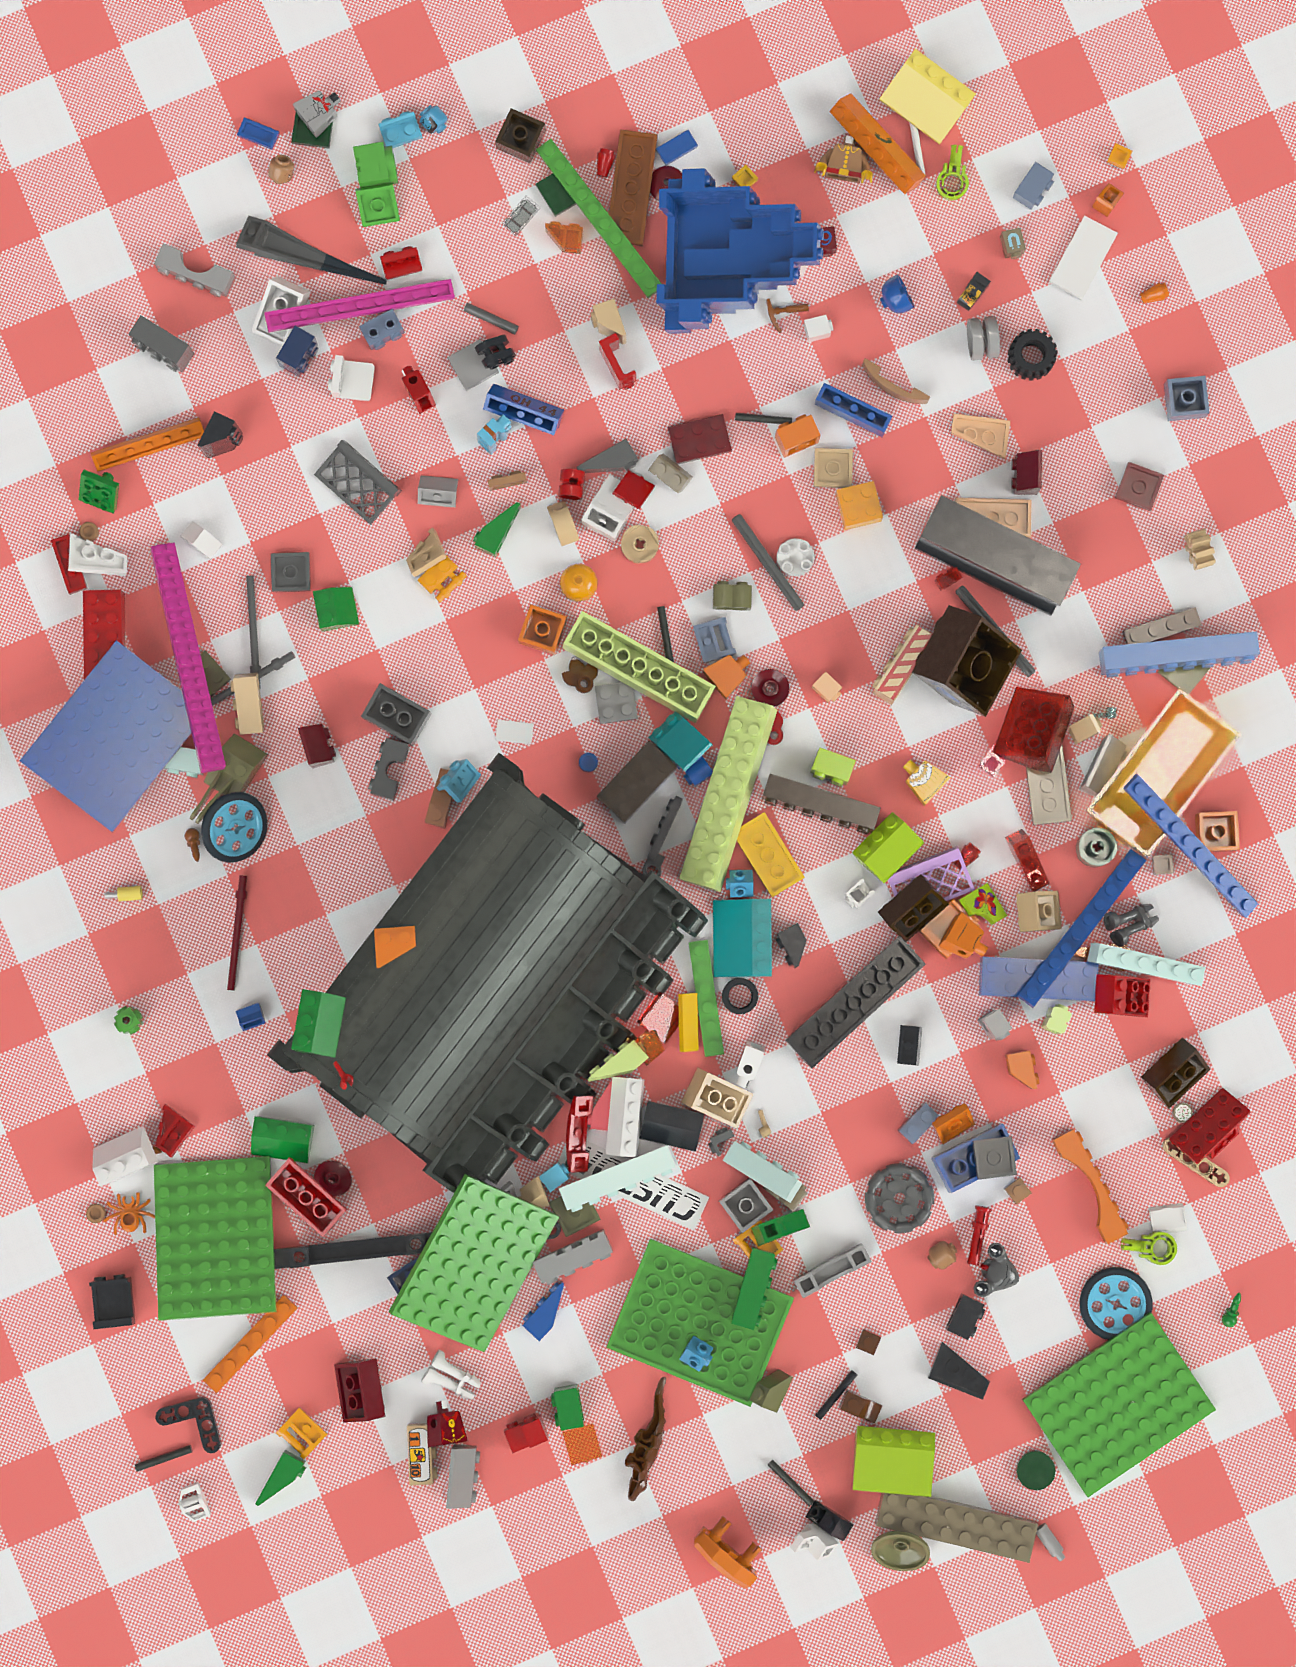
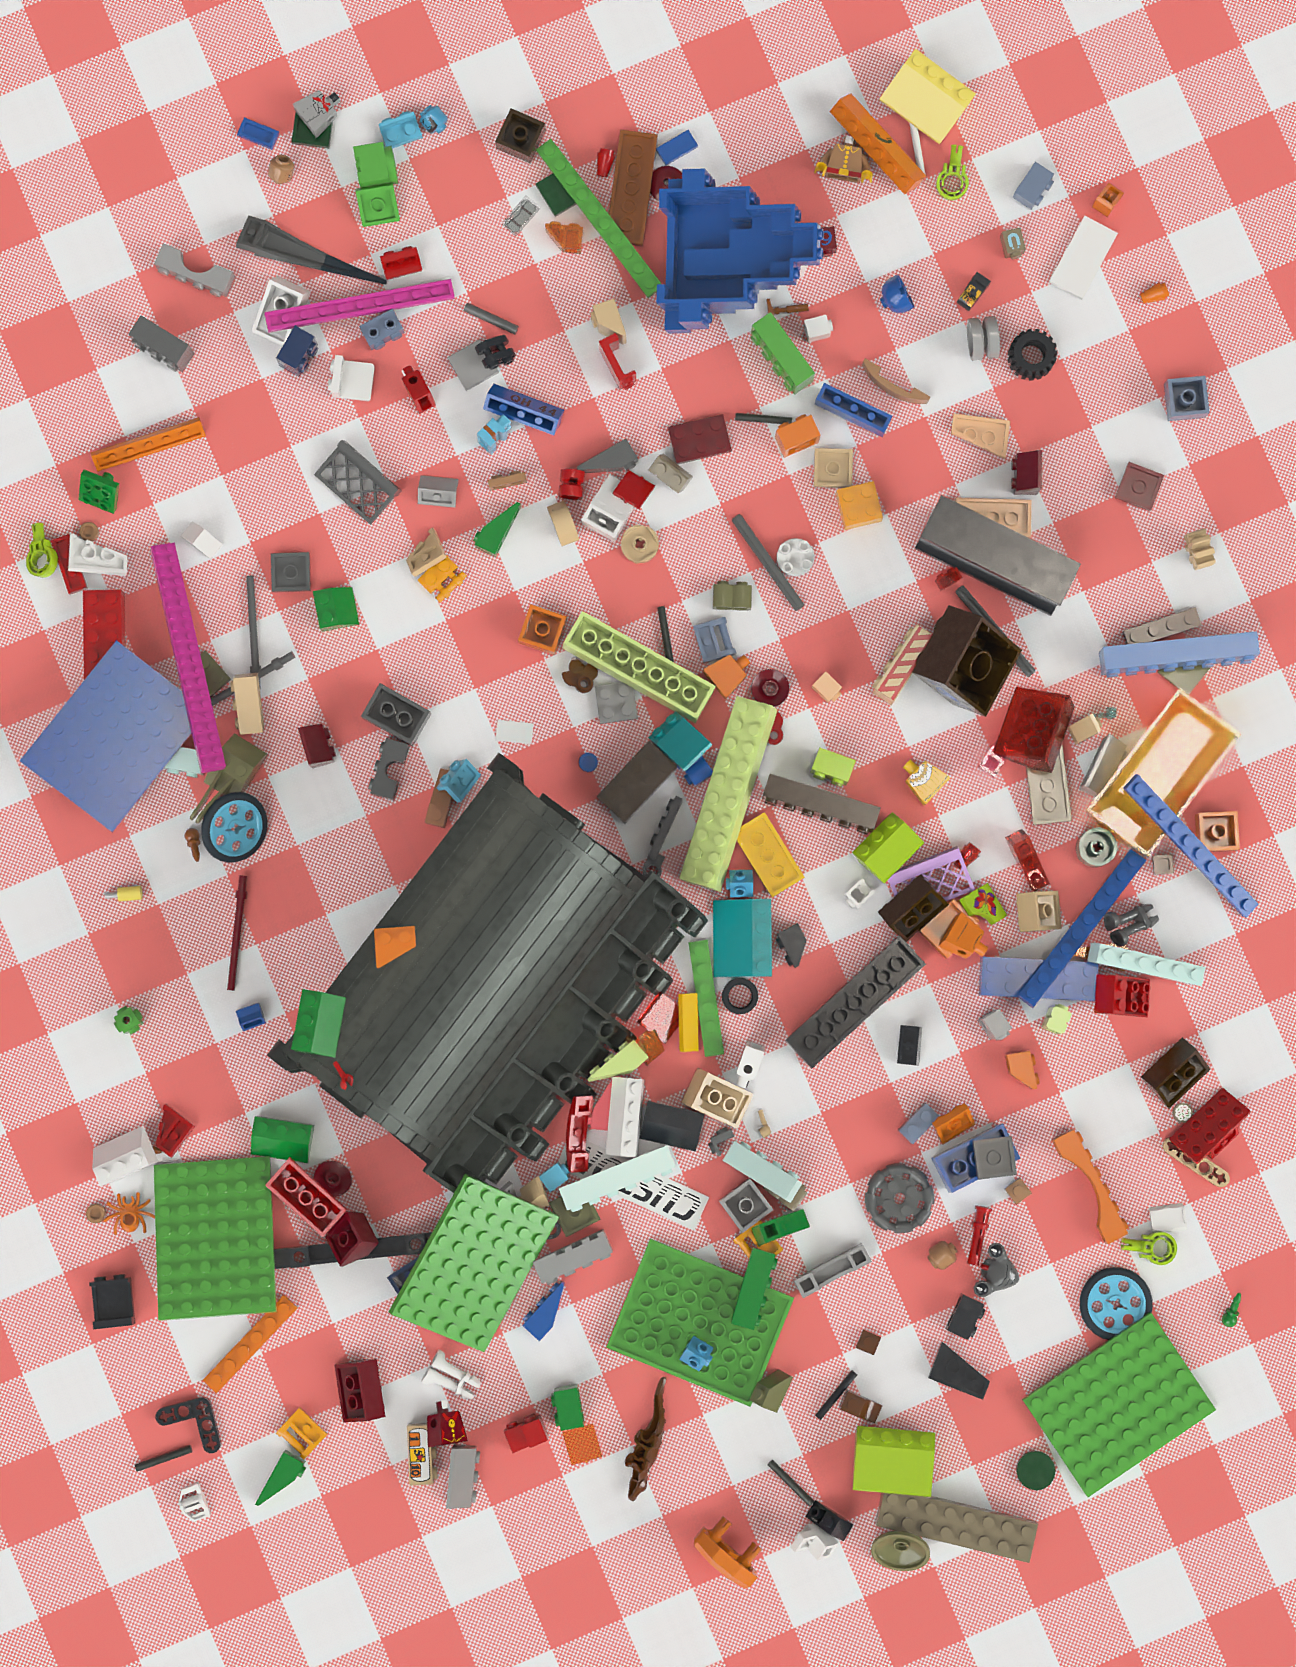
(37, 548): none -> lime pin
(220, 436): black slope -> none
(351, 1238): none -> dark red slope
(578, 582): light orange cylinder -> none
(745, 177): yellow plate -> none
(782, 353): none -> bright green brick
(1050, 1541): light grey cylinder -> none
(1119, 156): light orange plate -> none

